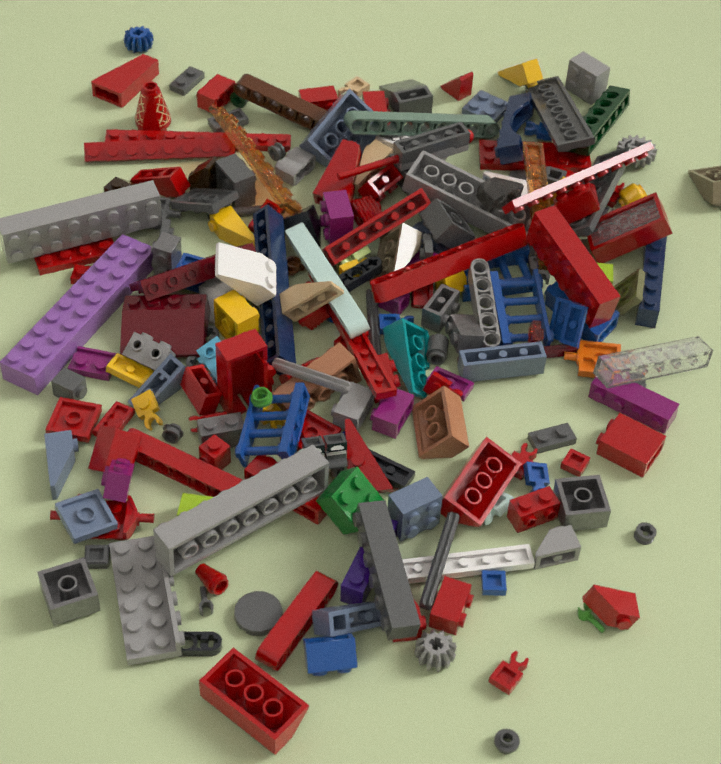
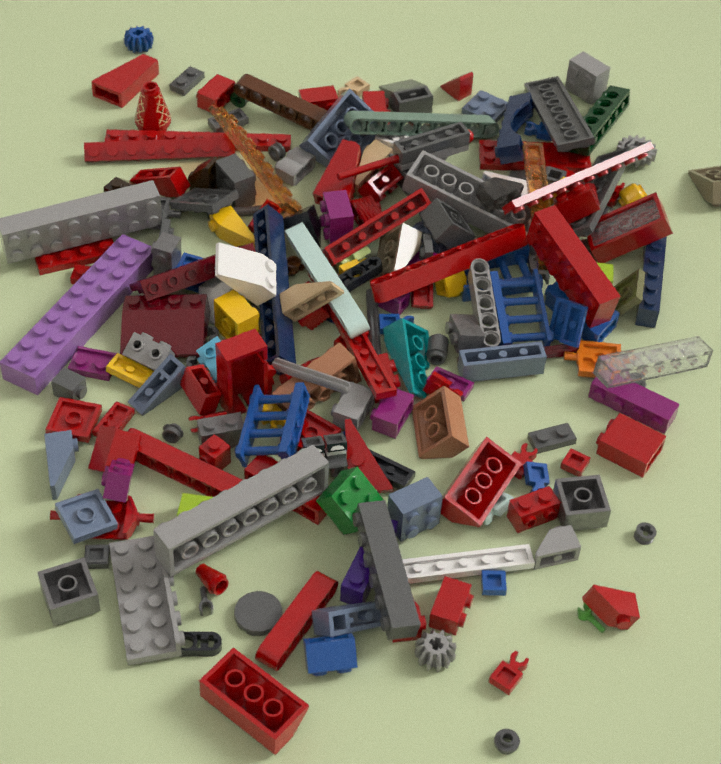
(146, 407): yellow plate -> none
(261, 397): bright green plate -> none
(439, 307): flat silver brick -> none
(439, 561): dark grey axle -> none
(523, 74): yellow slope -> none
(535, 333): clear red plate -> none

